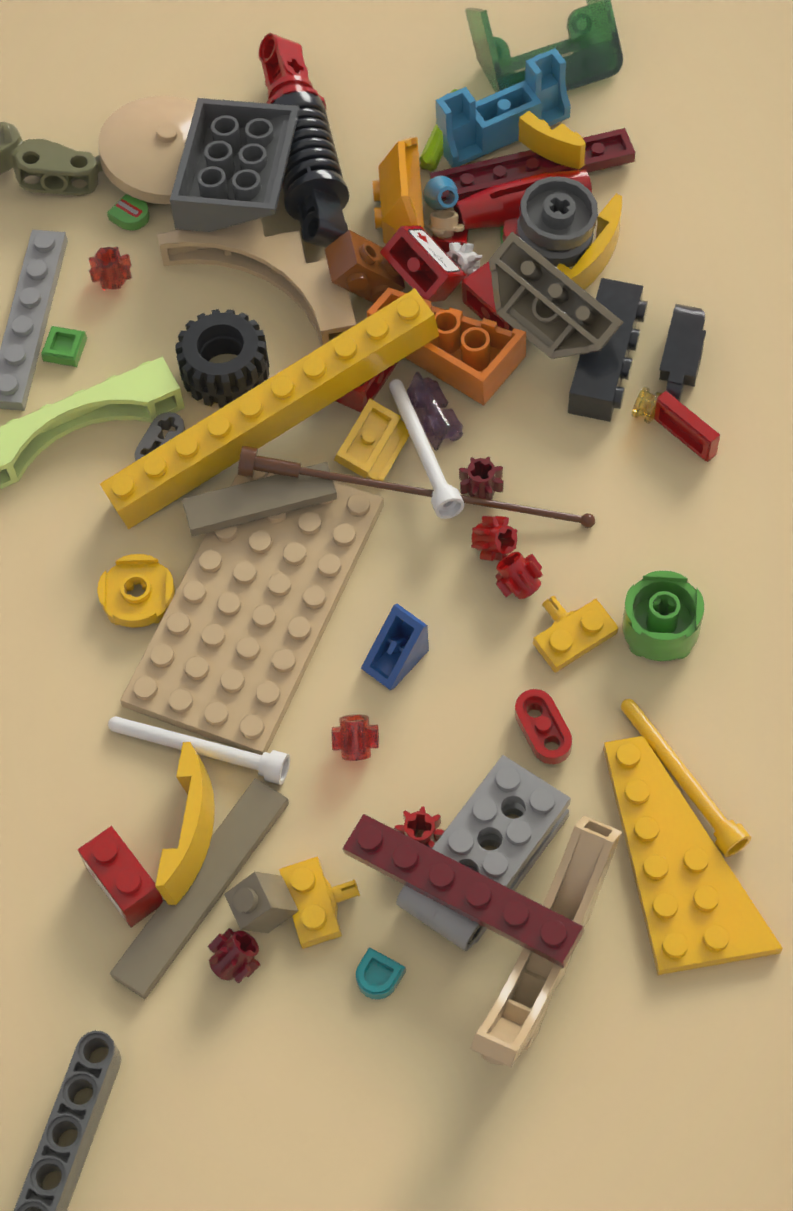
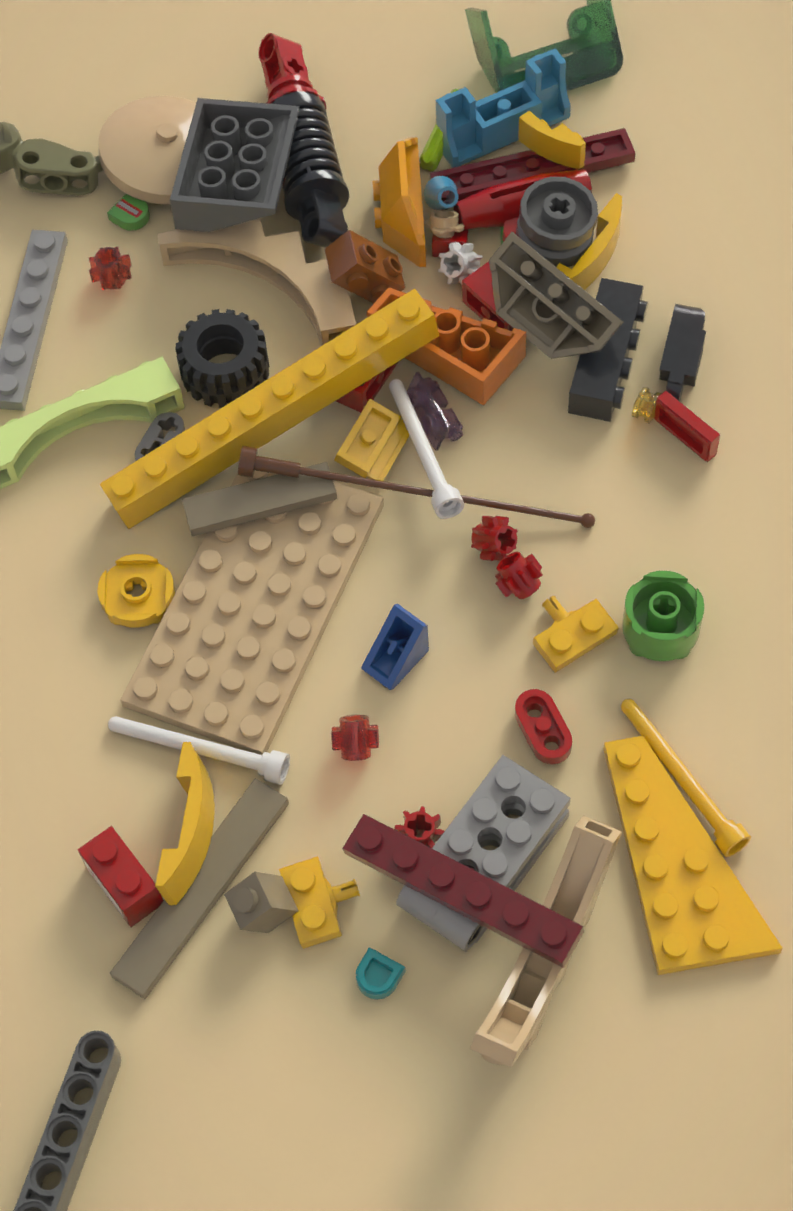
(64, 346): bright green tile -> none
(234, 955): dark red gear -> none
(422, 263): red brick -> none
(481, 478): dark red gear -> none

